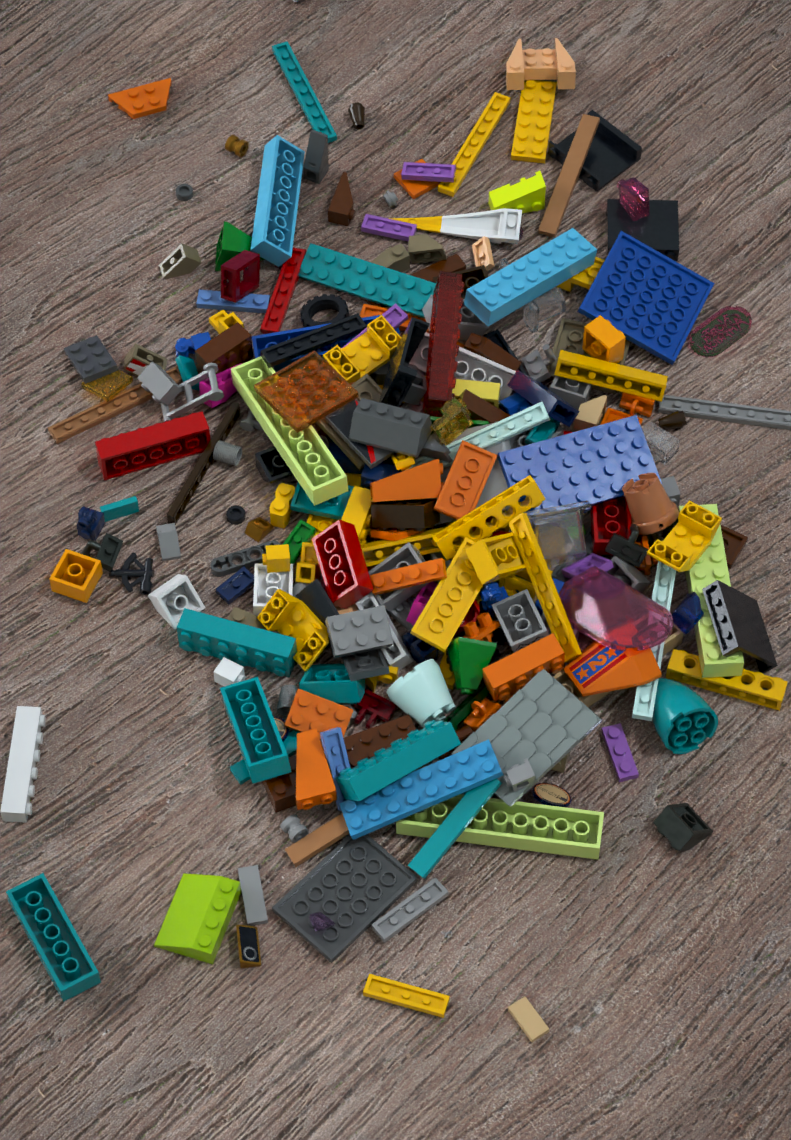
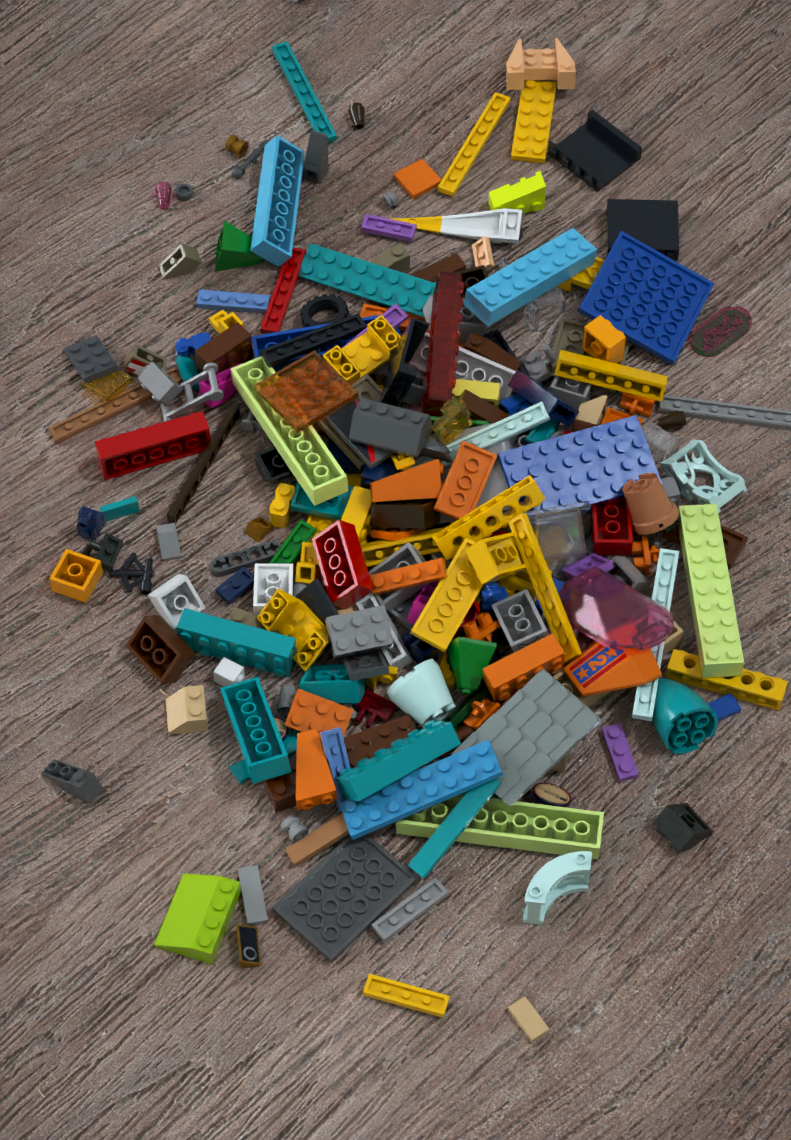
(22, 763): white brick -> none
(53, 937): teal brick -> none
(73, 780): none -> dark grey slope
(143, 99): orange wing -> none
(160, 649): none -> reddish brown brick
(163, 193): none -> clear pink cone
(187, 710): none -> tan slope
(227, 453): light grey piece -> none
(230, 270): dark red window -> none
(235, 515): black tile -> none
(238, 171): none -> dark grey piece
(277, 558): yellow brick -> none
(320, 921): clear purple slope -> none
(341, 206): reddish brown slope -> none
(425, 249): dark tan slope -> none
(428, 172): medium lavender plate -> none
(520, 776): light grey brick -> none
(555, 879): none -> light aqua fence
(569, 175): medium nougat tile -> none
(627, 548): pearl dark grey plate -> none
(634, 198): clear pink torso -> none
(687, 539): yellow slope -> none
(688, 613): clear blue slope -> none
(707, 464): none -> light aqua fence
(725, 707): none -> blue tile
(739, 624): black panel -> none

